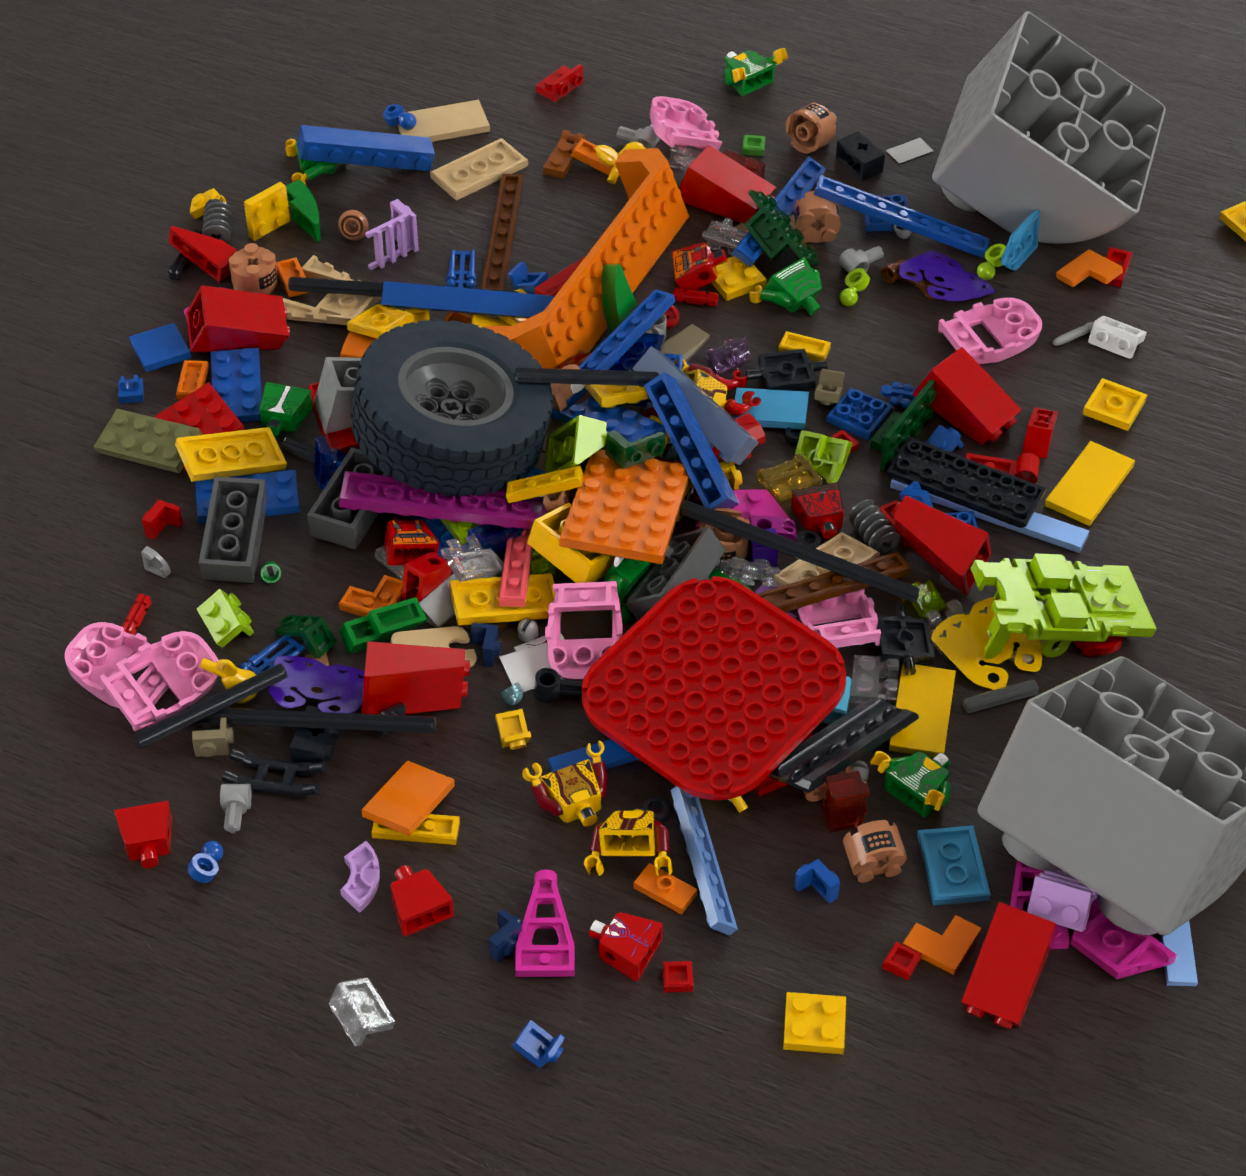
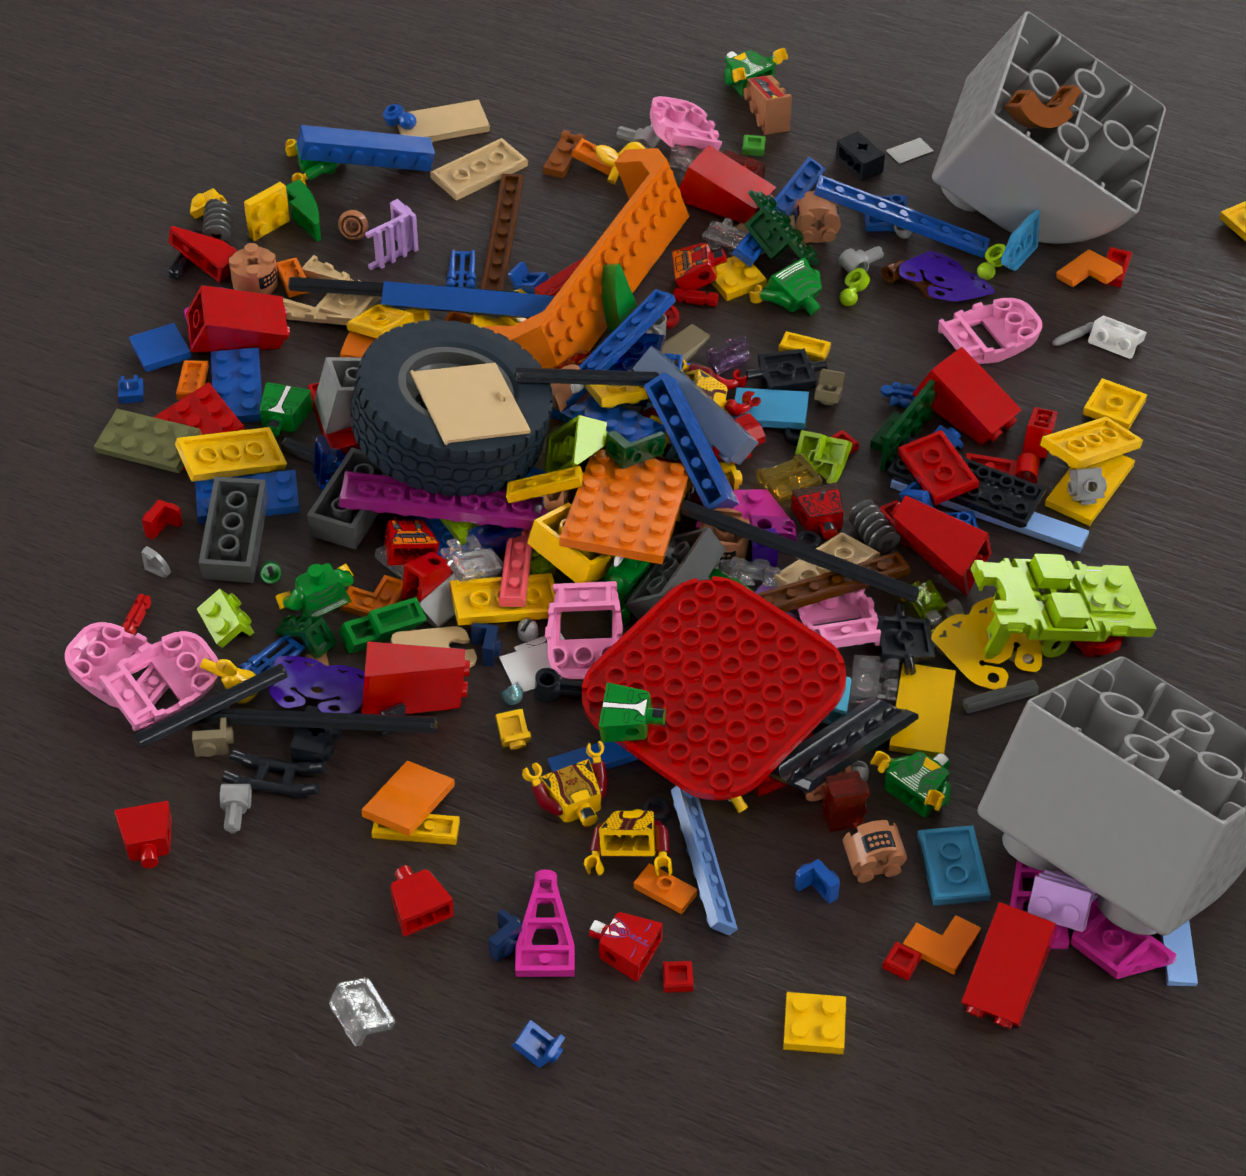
(204, 865): blue plate -> none
(318, 590): none -> green torso
(363, 877): lavender tile -> none
(470, 402): none -> tan piece
(560, 82): red bracket -> none
(627, 714): none -> green torso
(769, 104): none -> nougat wedge
(811, 127): nougat brick -> none
(859, 413): blue tile -> none
(938, 467): none -> red tile
(1031, 113): none -> dark orange arch
(1087, 485): none -> light grey brick
(1091, 442): none -> yellow plate

